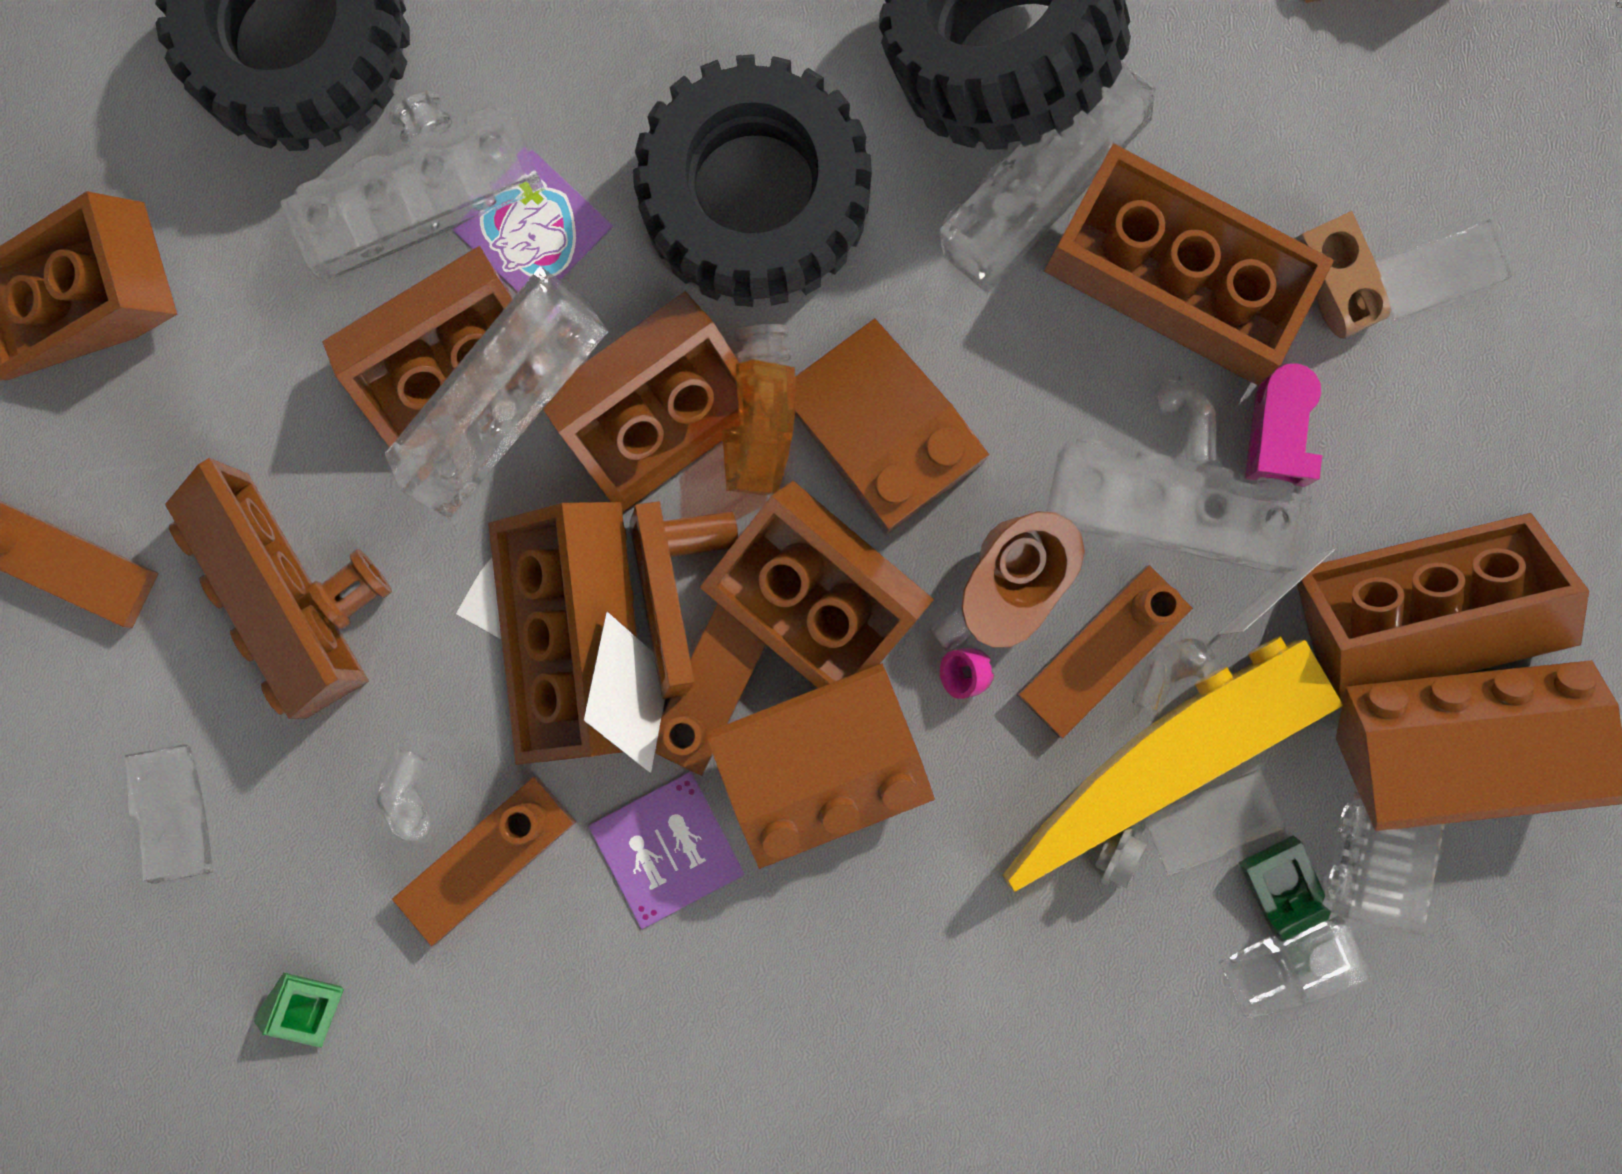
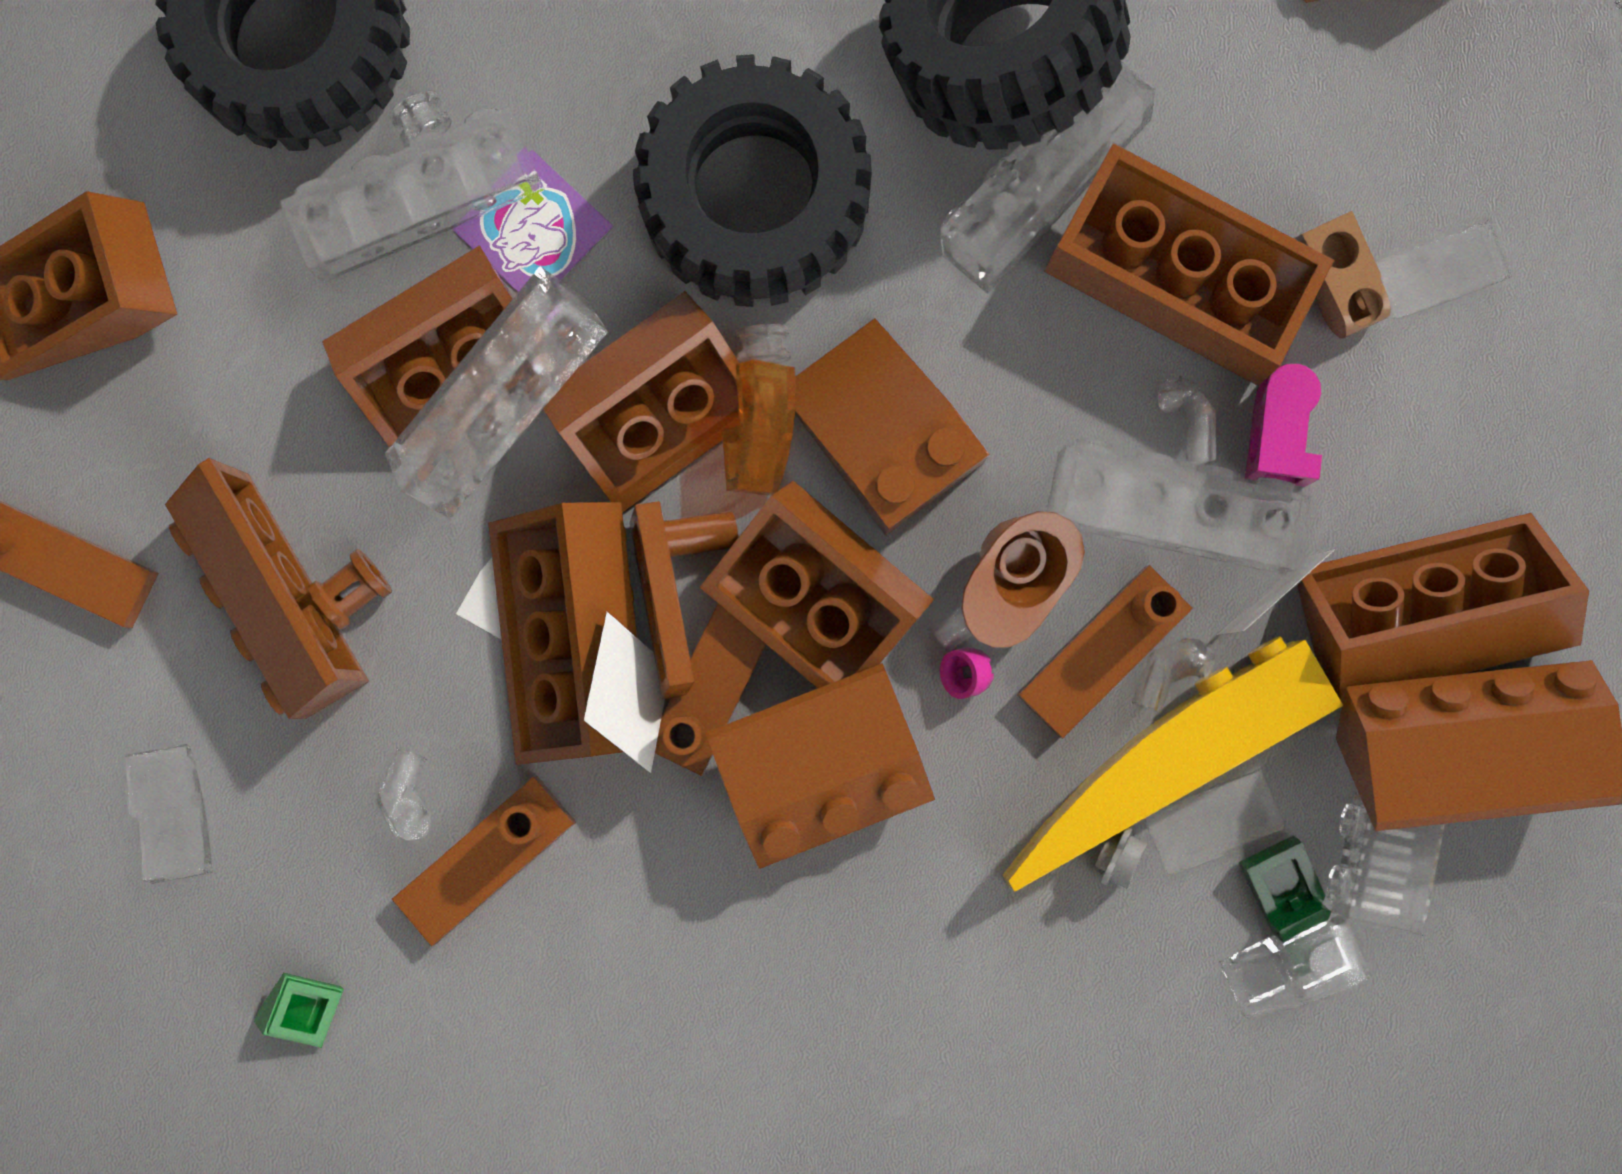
(666, 850): medium lavender sticker -> none

